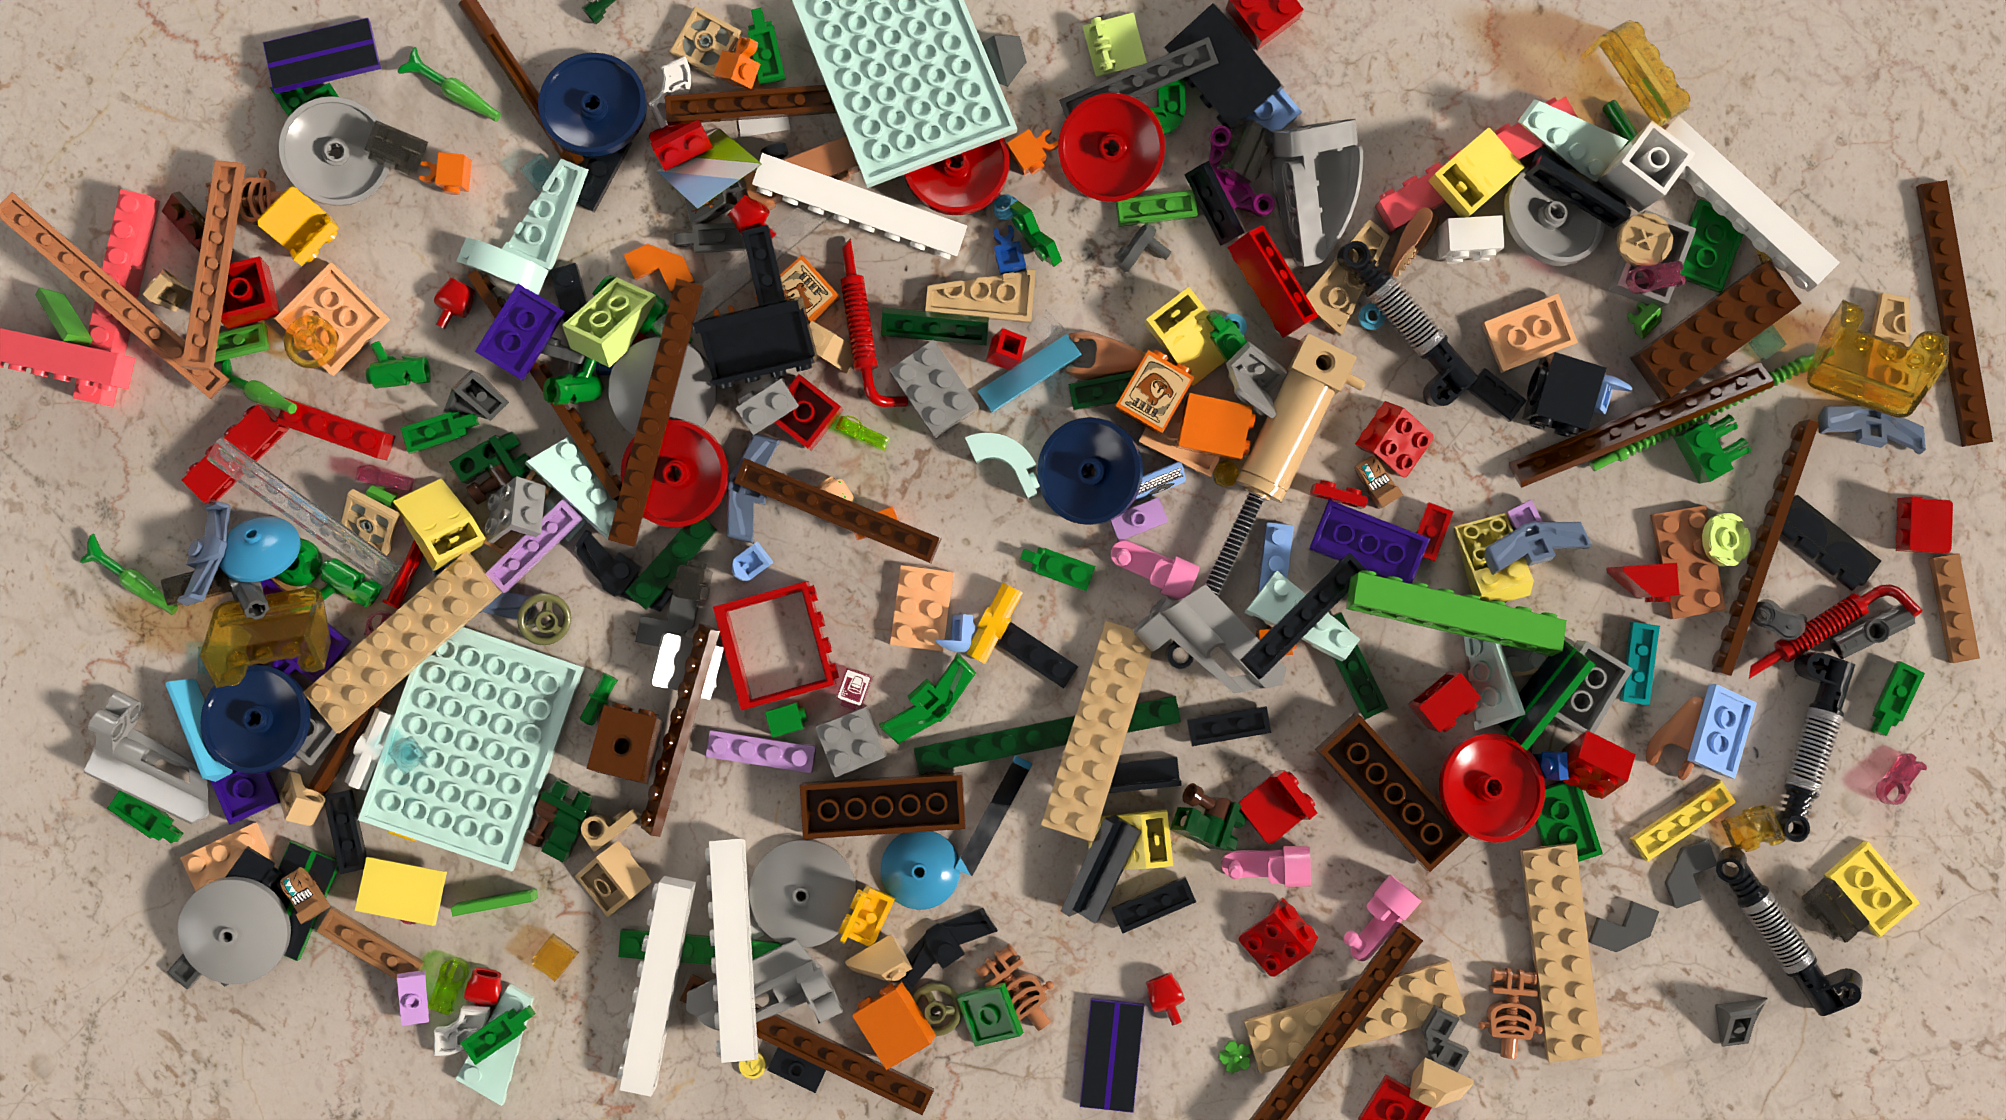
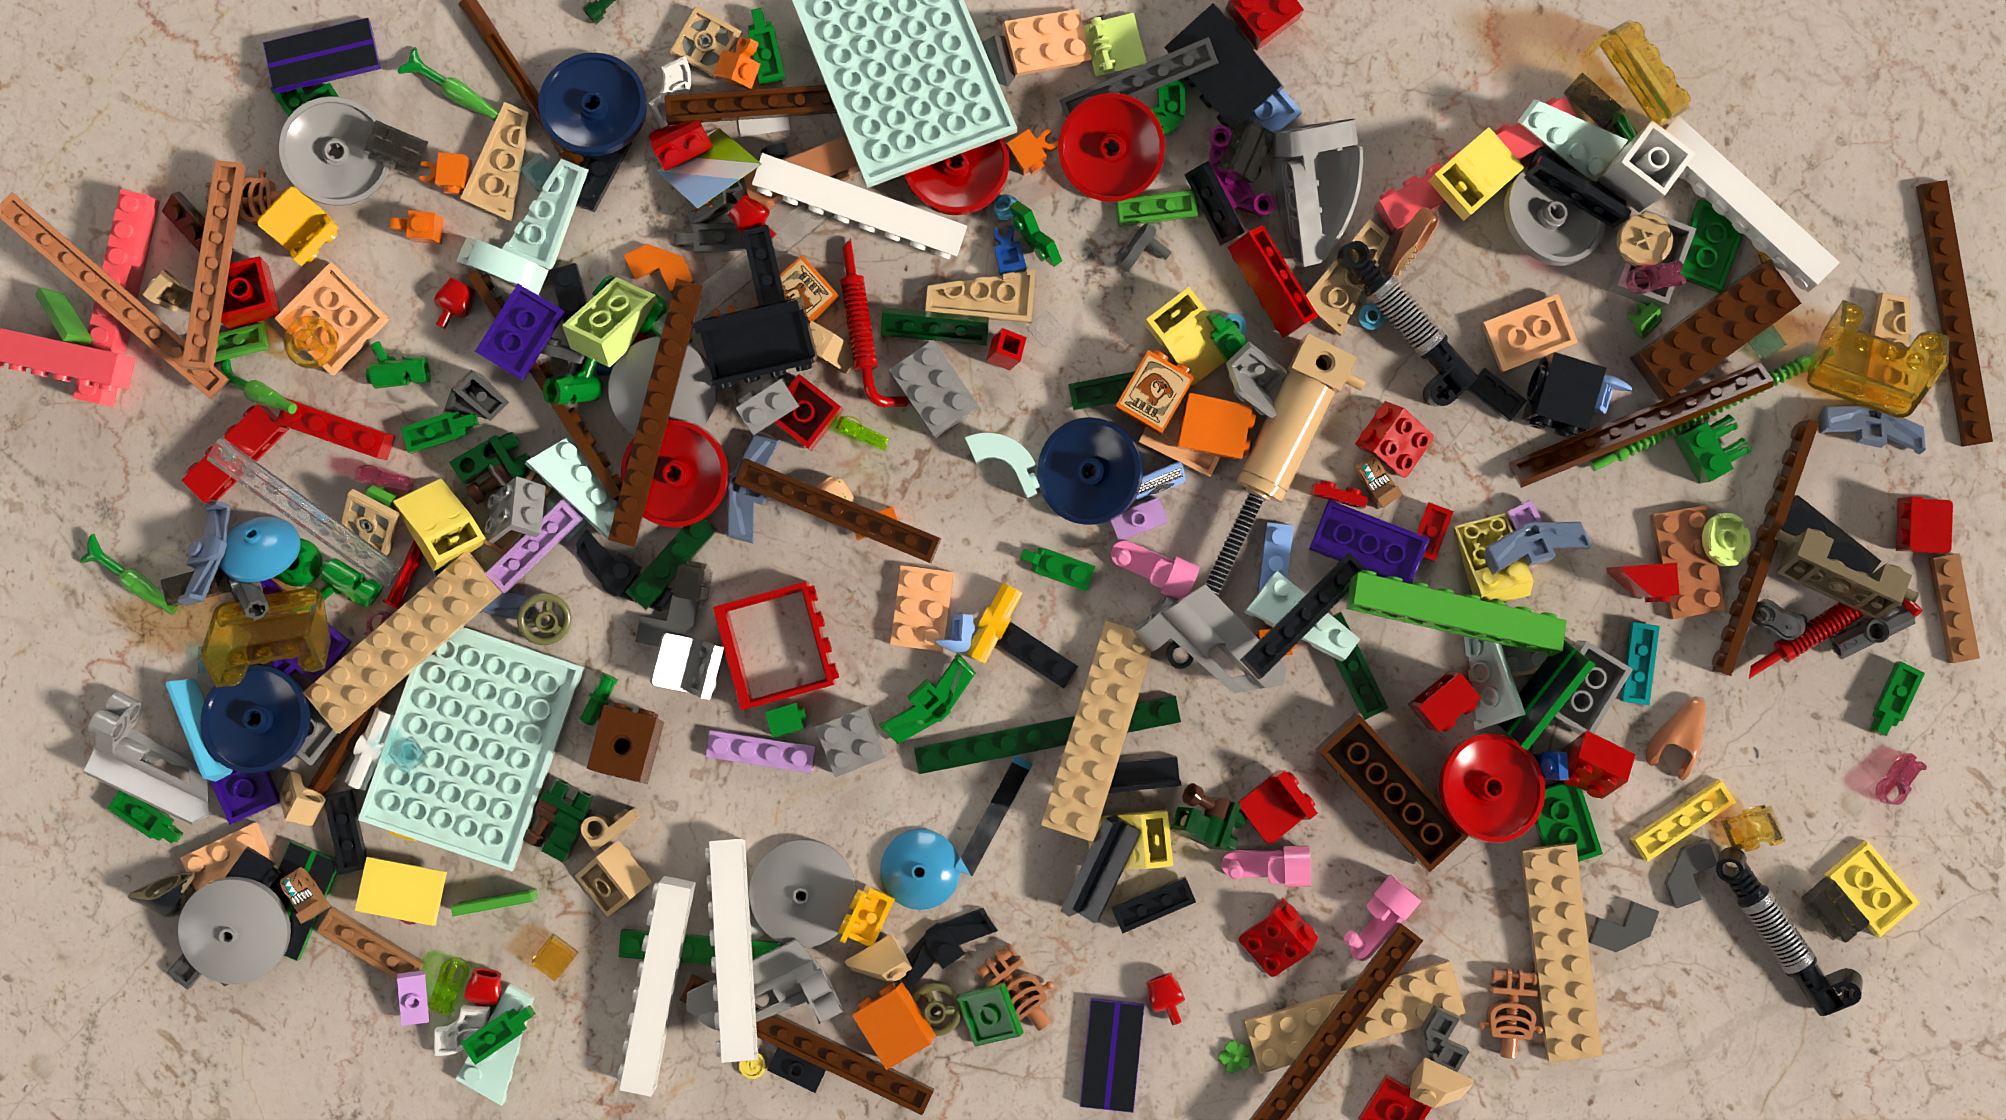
(165, 896): none -> hat
(420, 226): none -> orange brick
(497, 170): none -> tan wing
(681, 724): reddish brown plate -> none
(750, 562): light blue plate -> none
(854, 688): clear pink brick -> none
(882, 805): reddish brown brick -> none
(1029, 373): medium azure slope -> none
(1046, 42): none -> light nougat plate
(1110, 359): nougat animal -> none
(1225, 474): clear yellow plate -> none
(1228, 726): black plate -> none
(1470, 238): white brick -> none
(1594, 101): none -> clear smoke brick
(1722, 731): light blue plate -> none
(1737, 1020): dark grey slope -> none
(1808, 565): none -> dark tan brick
(1817, 742): black piece -> none

